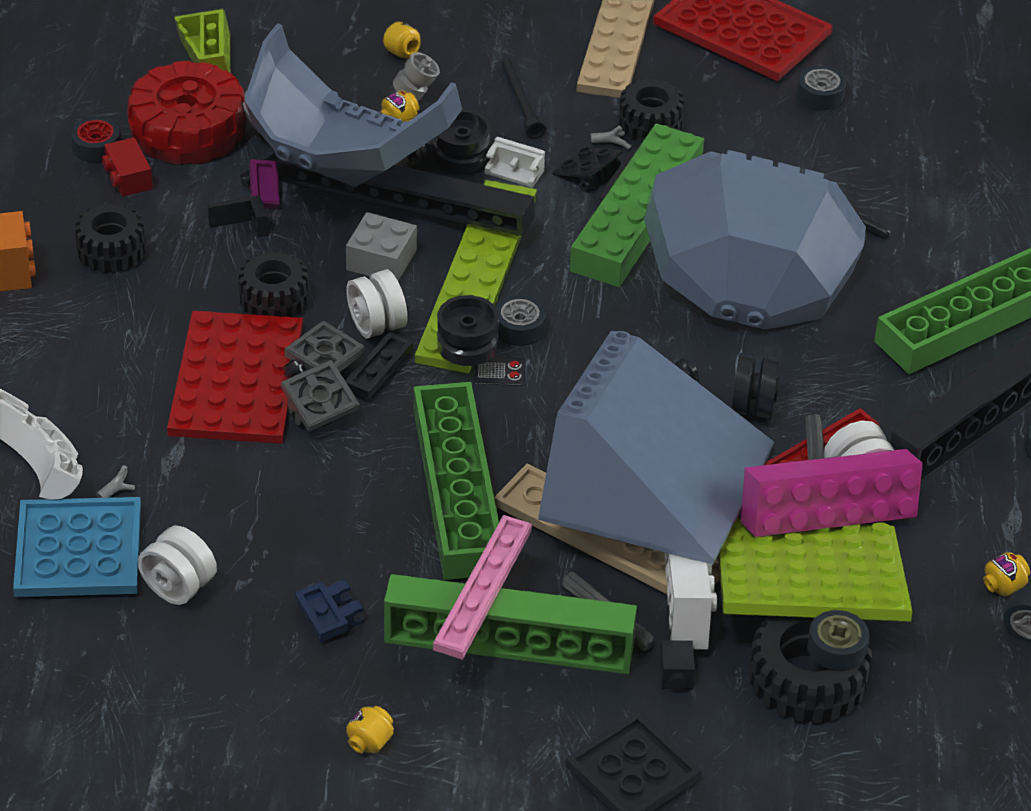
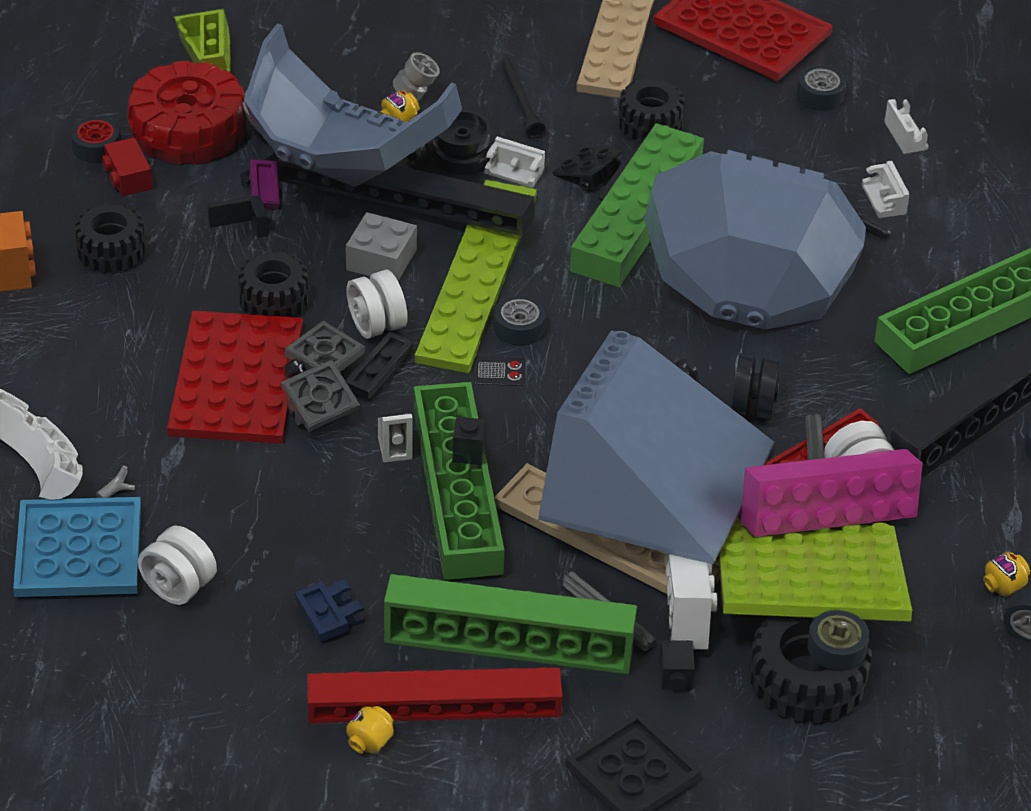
(395, 437): none -> white slope
(401, 40): yellow head -> none
(437, 694): none -> red brick
(467, 330): black wheel -> none
(468, 440): none -> black brick
(482, 587): bright pink tile -> none
(610, 137): light grey bar -> none
(886, 190): none -> white hinge
(904, 129): none -> white hinge

